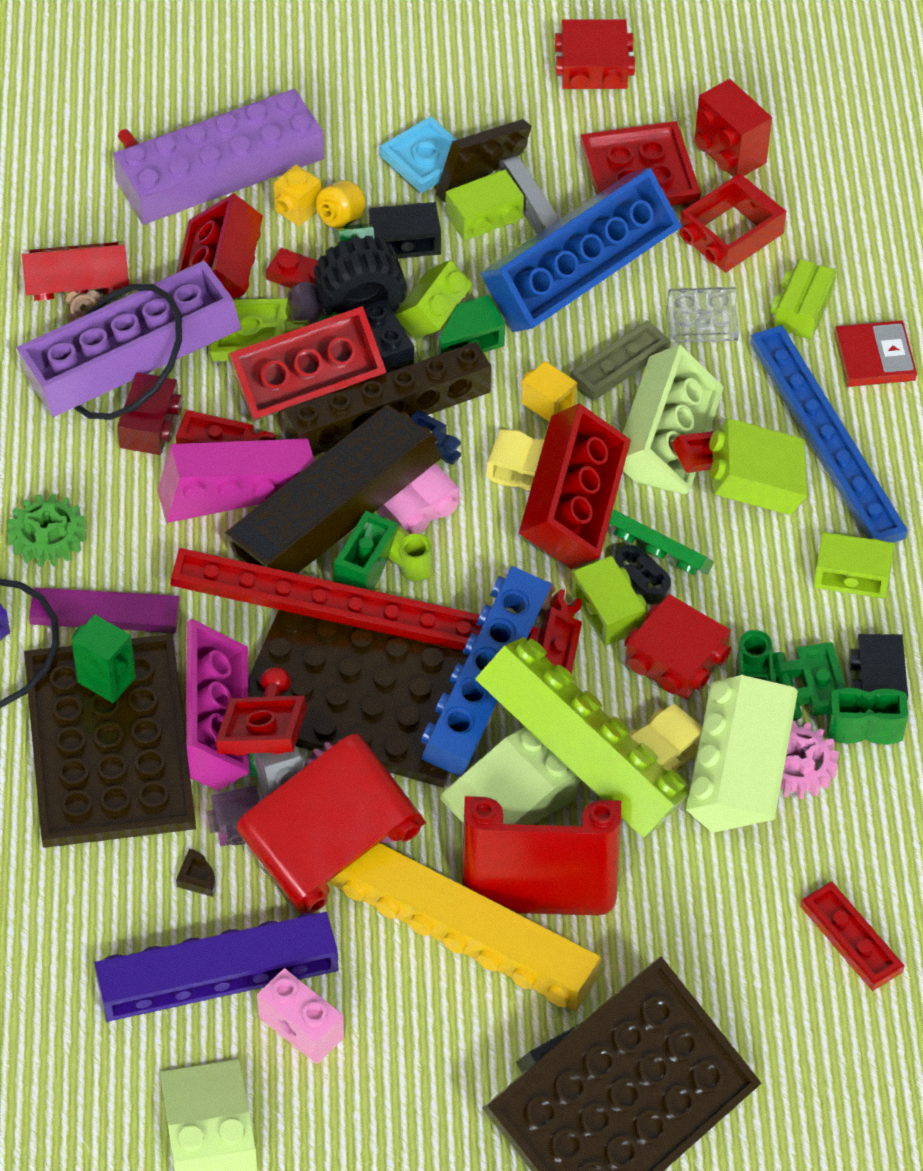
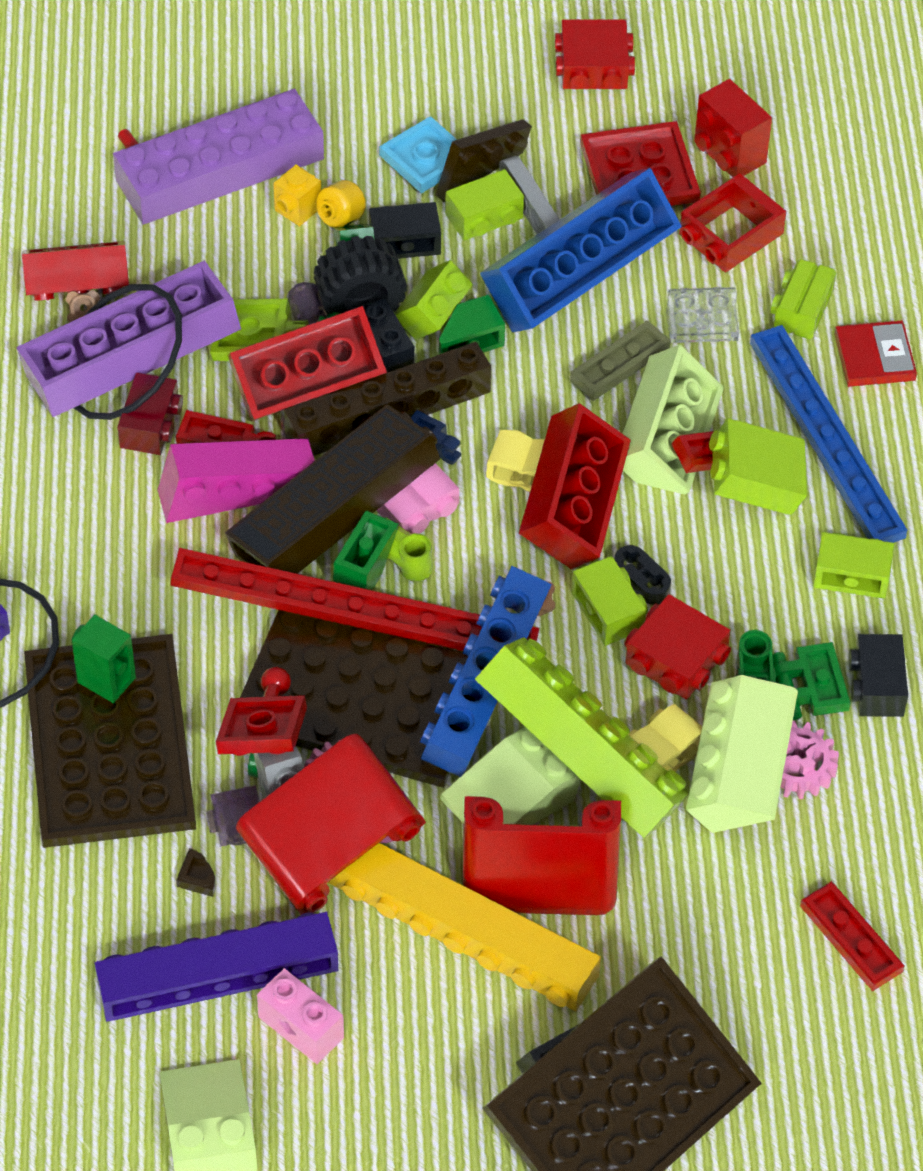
(46, 530): bright green gear -> none
(121, 609): magenta tile -> none
(214, 675): dark pink slope -> none
(225, 240): red slope -> none
(291, 268): red plate -> none
(548, 390): yellow brick -> none
(561, 631): red plate -> none
(660, 544): green plate -> none
(868, 716): green brick -> none

